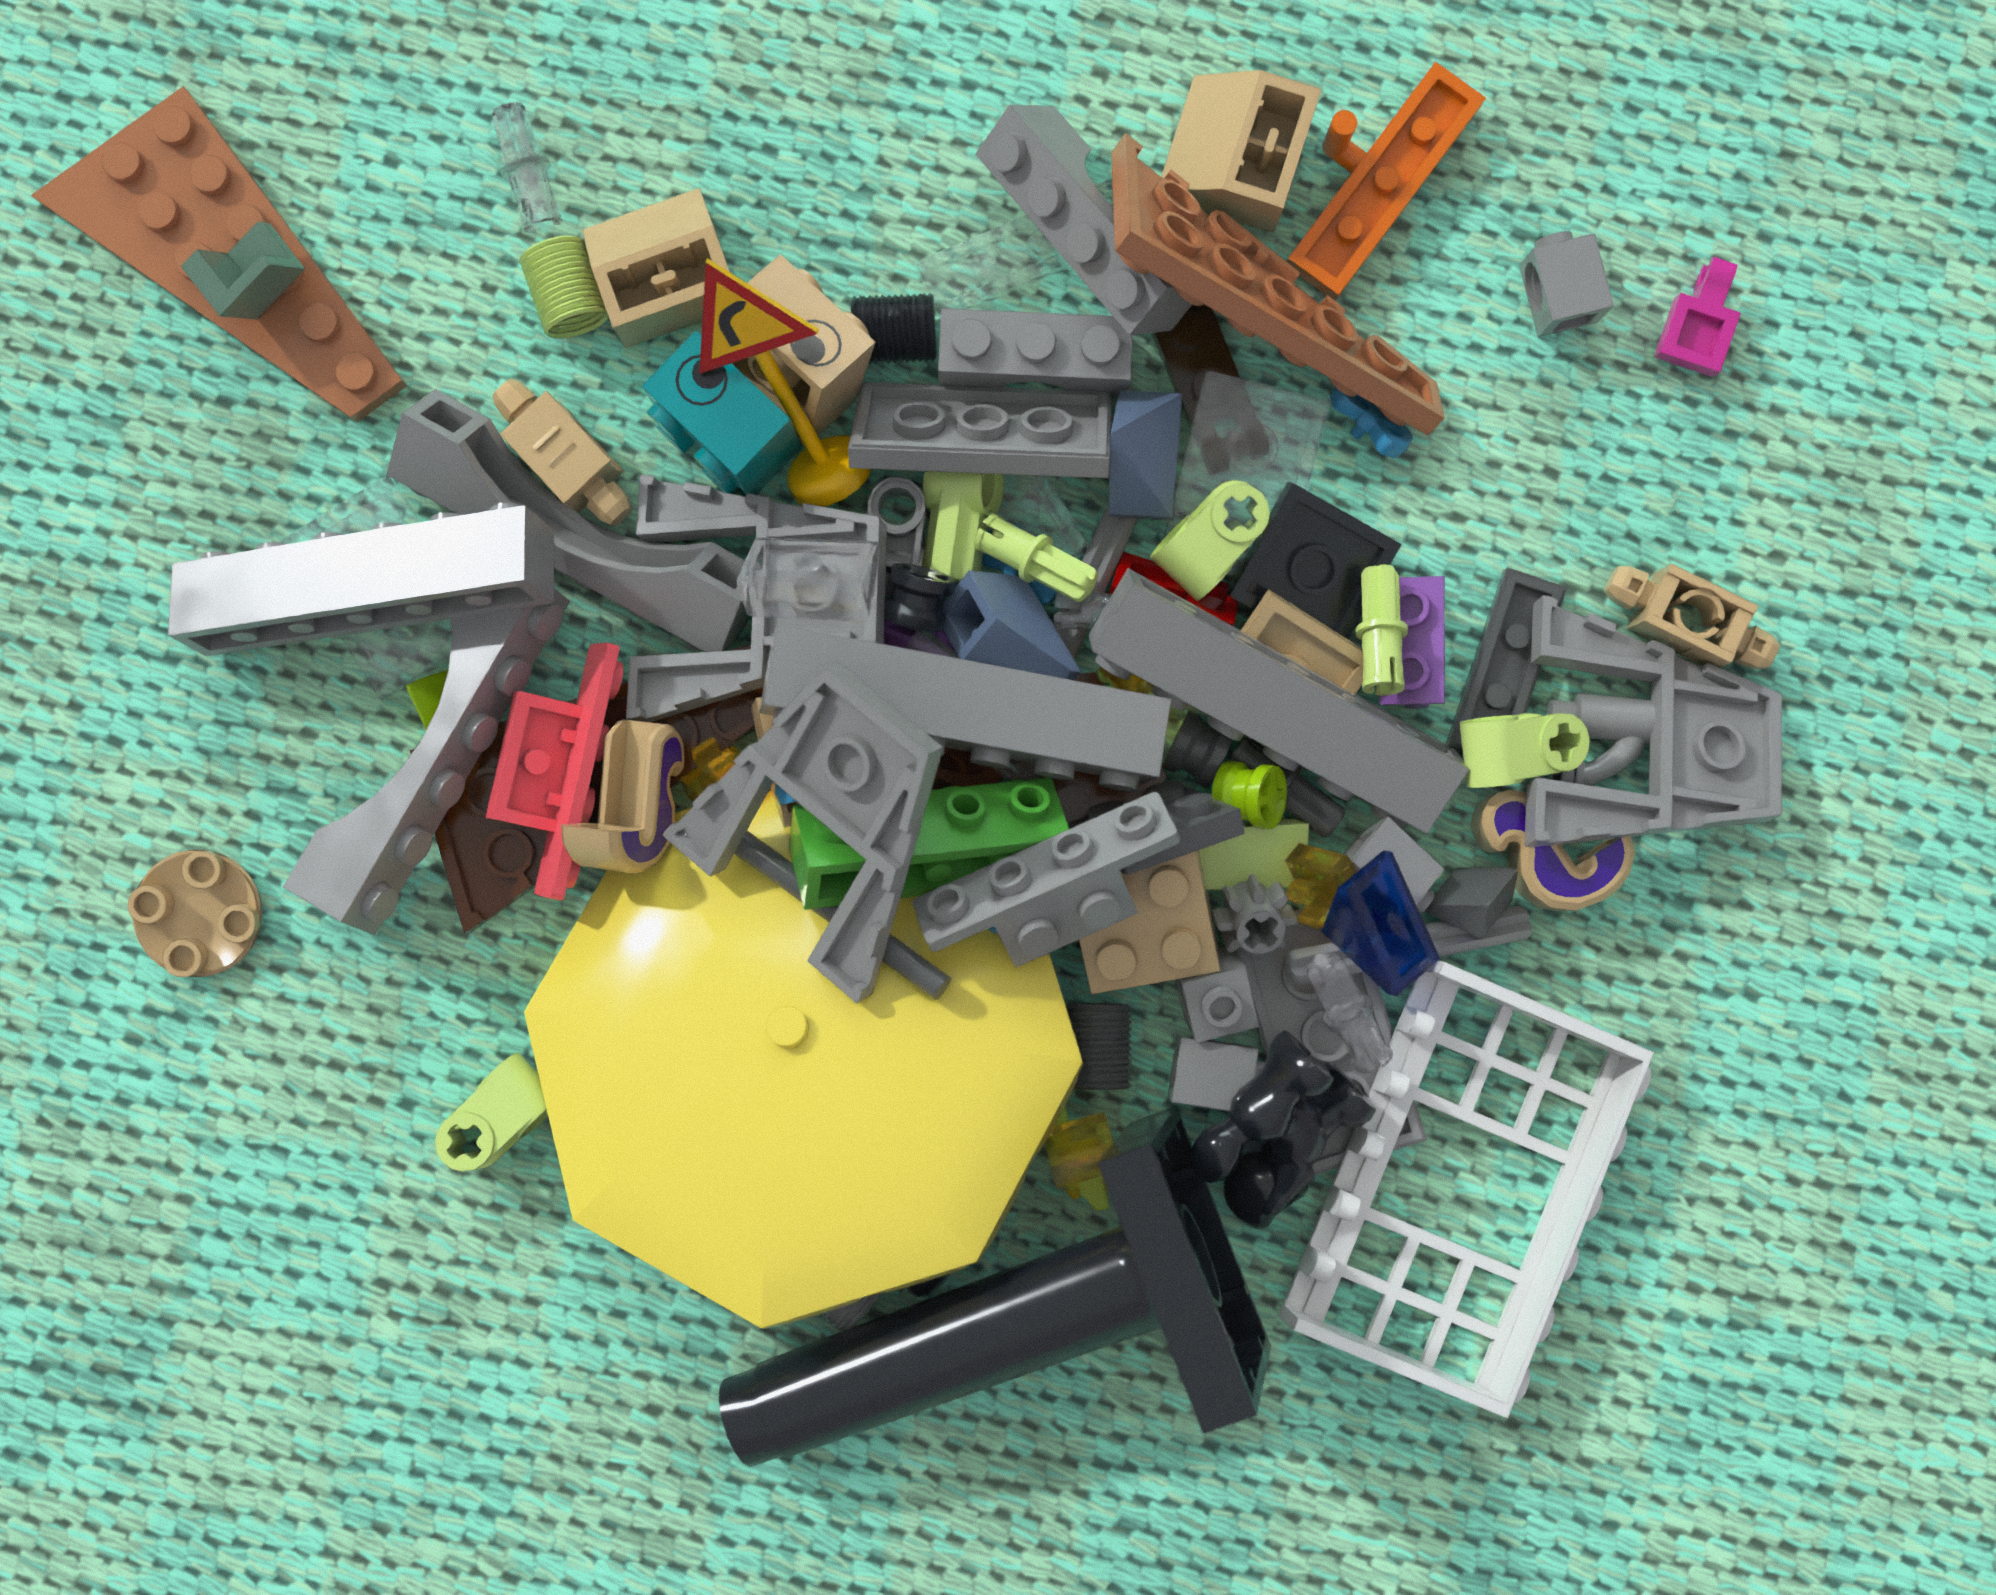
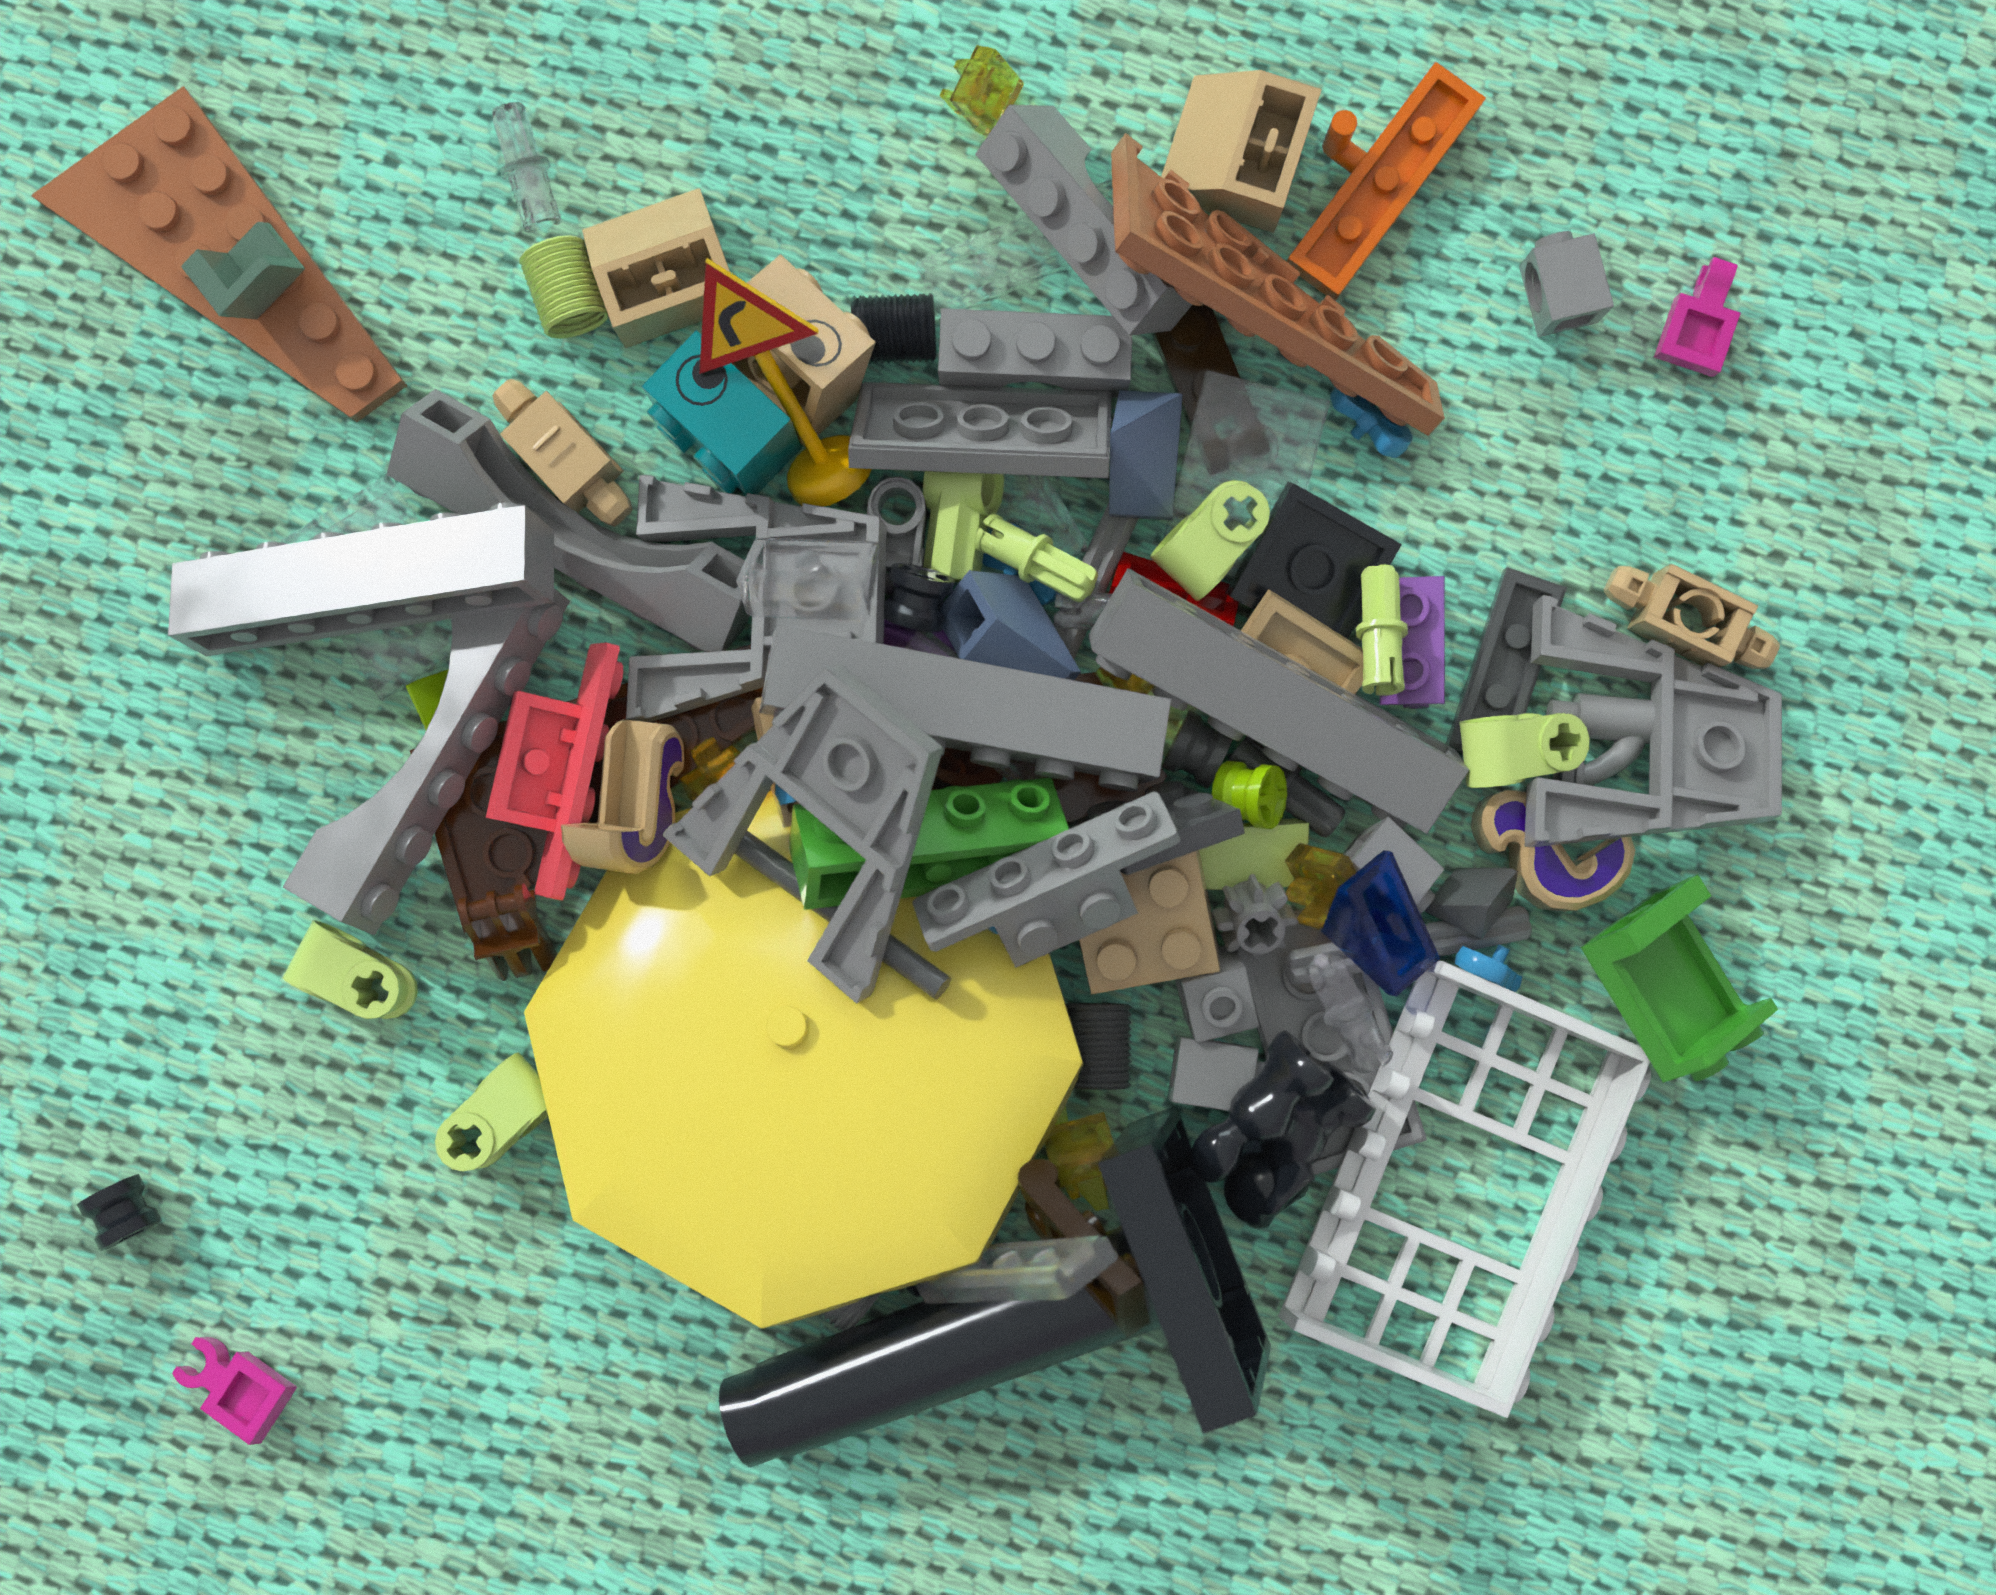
(119, 1212): none -> black wheel
(196, 913): tan dish -> none
(243, 1392): none -> dark pink plate
(342, 972): none -> yellowish green piece
(506, 930): none -> reddish brown arm
(983, 89): none -> clear yellow tile
(1024, 1271): none -> clear tile
(1052, 1216): none -> dark brown plate
(1489, 968): none -> dark azure piece
(1674, 986): none -> bright green panel

